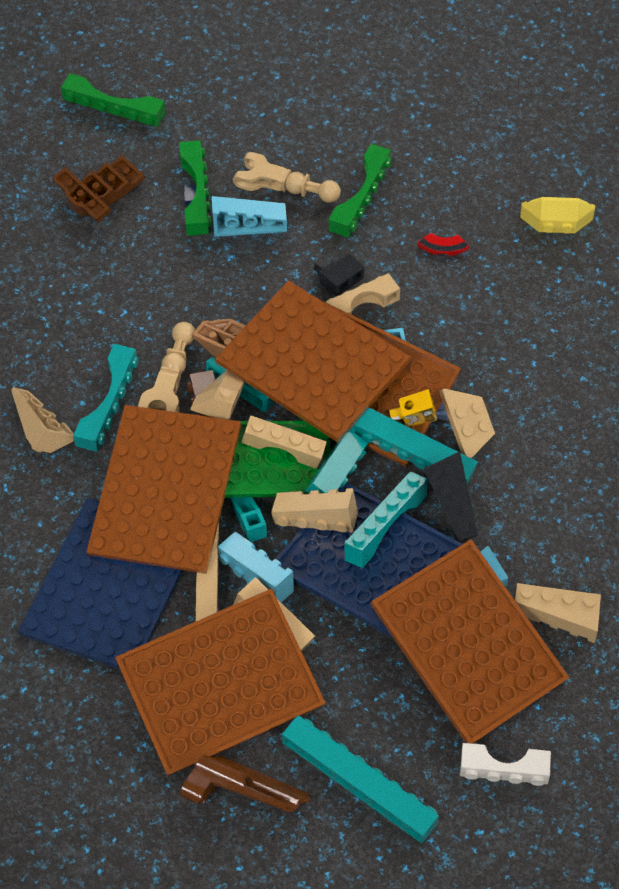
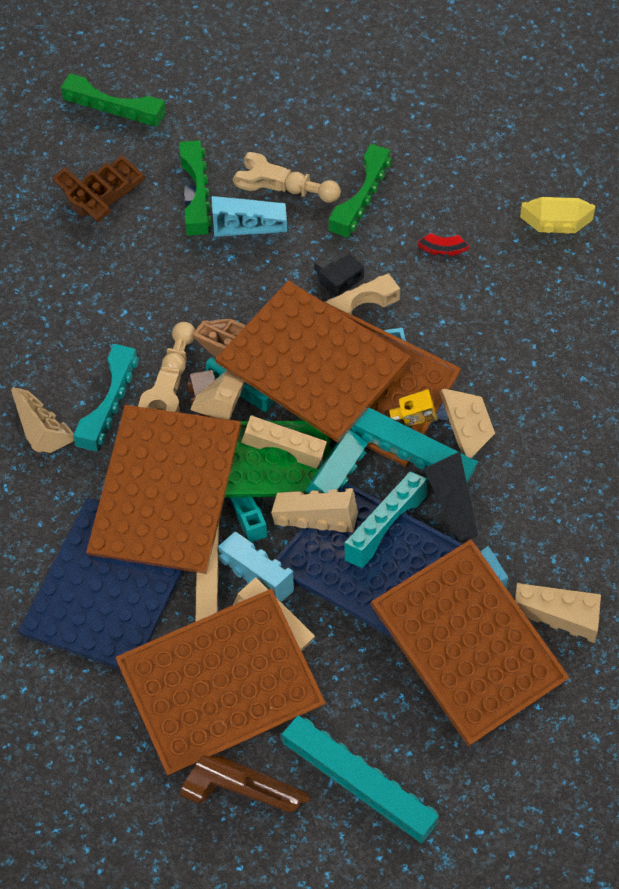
(479, 764): white arch -> none

